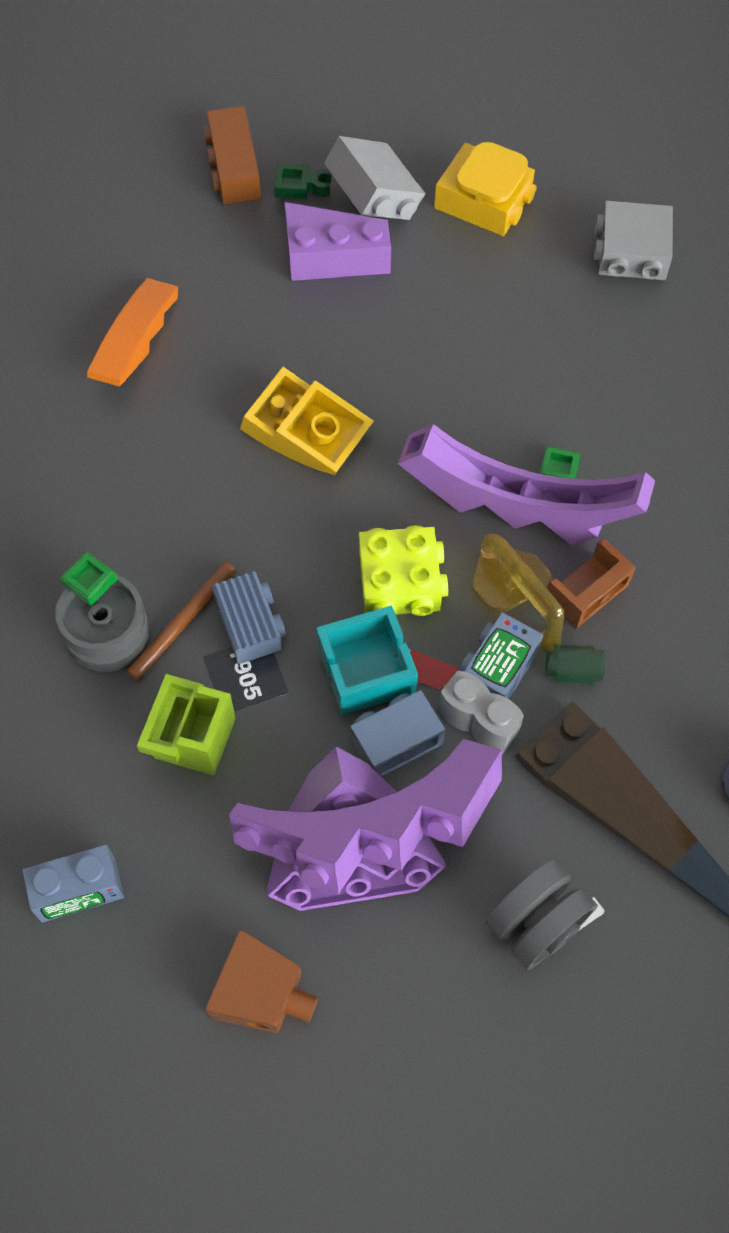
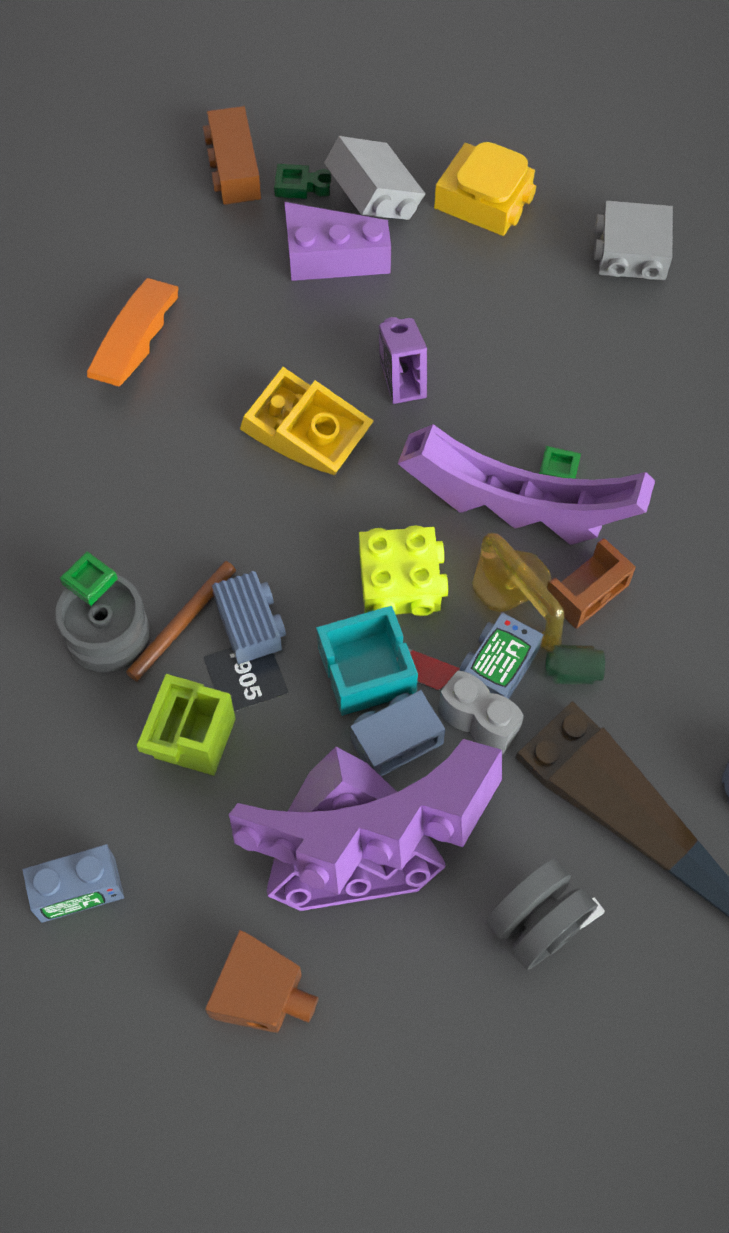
(403, 343): none -> medium lavender torso

